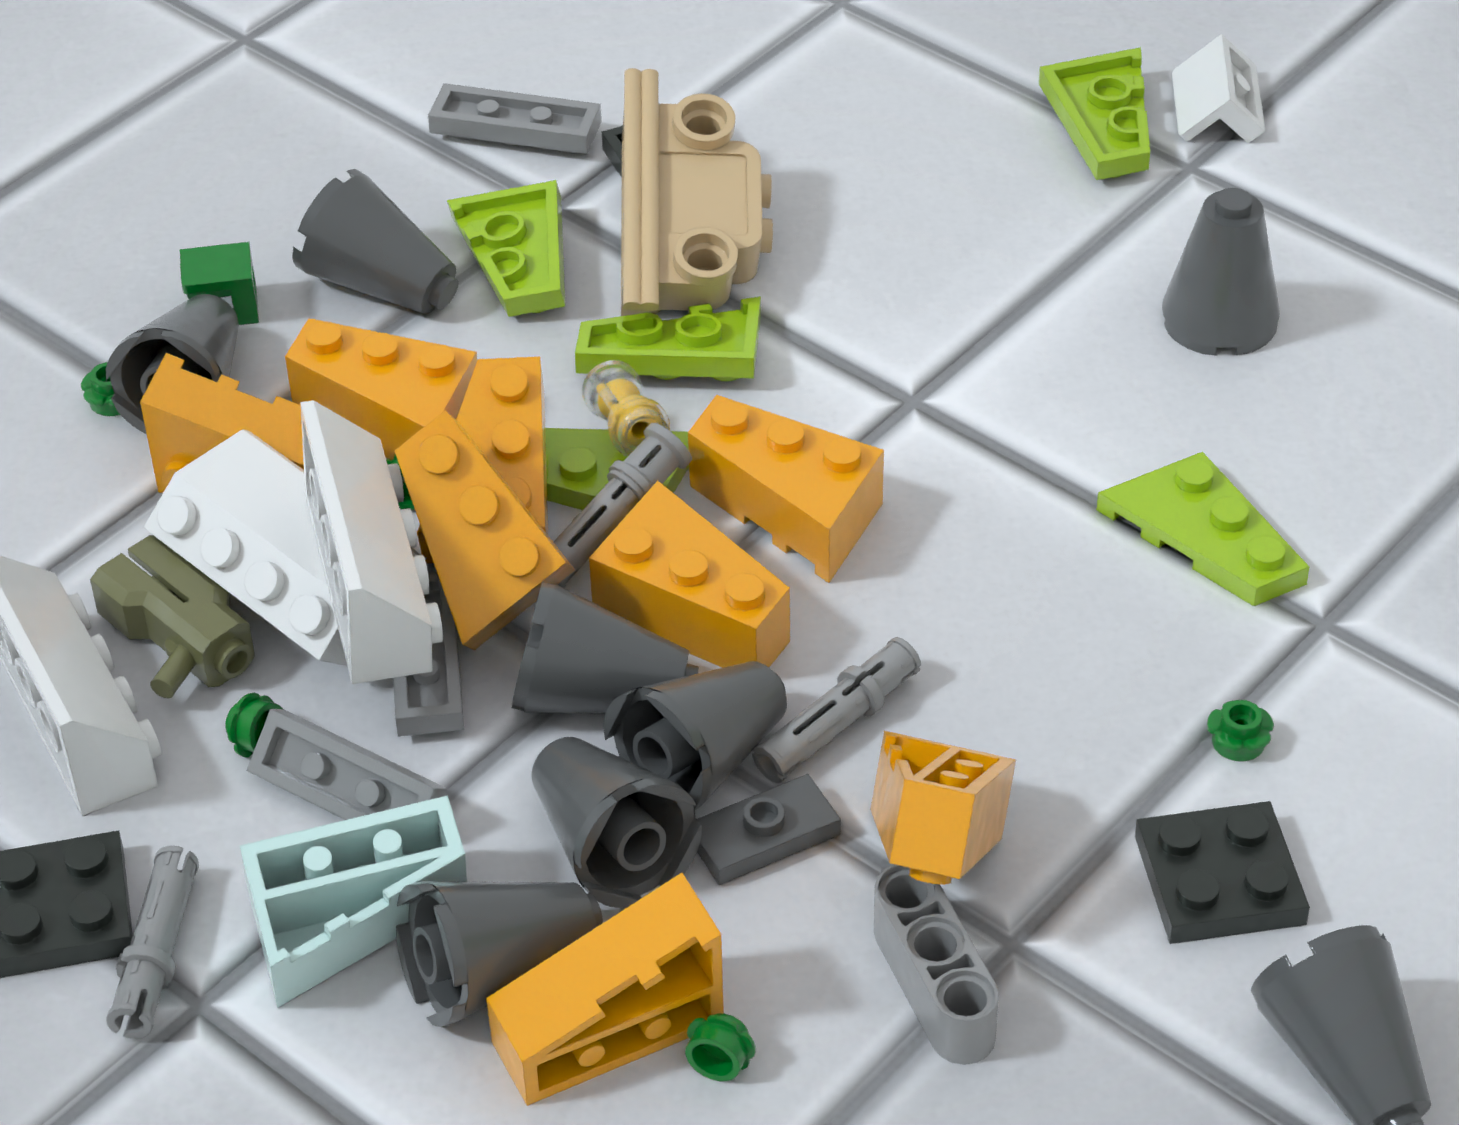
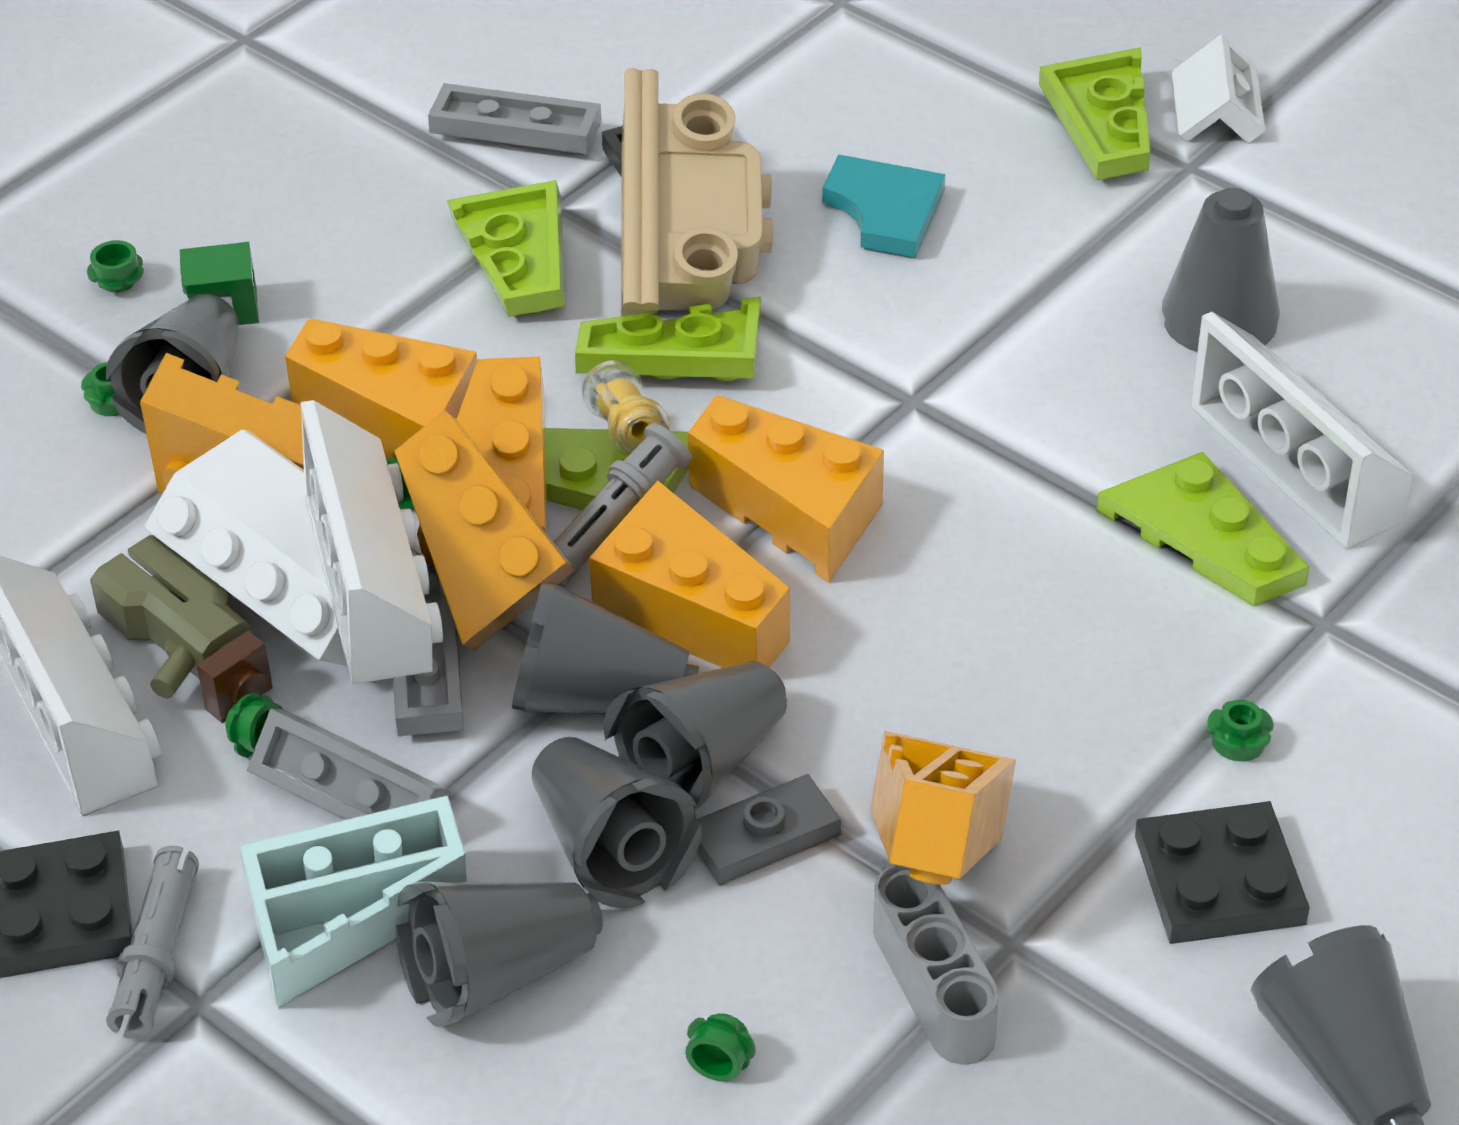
(115, 266): none -> green plate
(232, 673): none -> reddish brown plate
(373, 247): dark grey cone -> none
(611, 994): light orange wedge -> none
(857, 694): light grey pin -> none
(886, 200): none -> teal tile
(1296, 435): none -> white slope

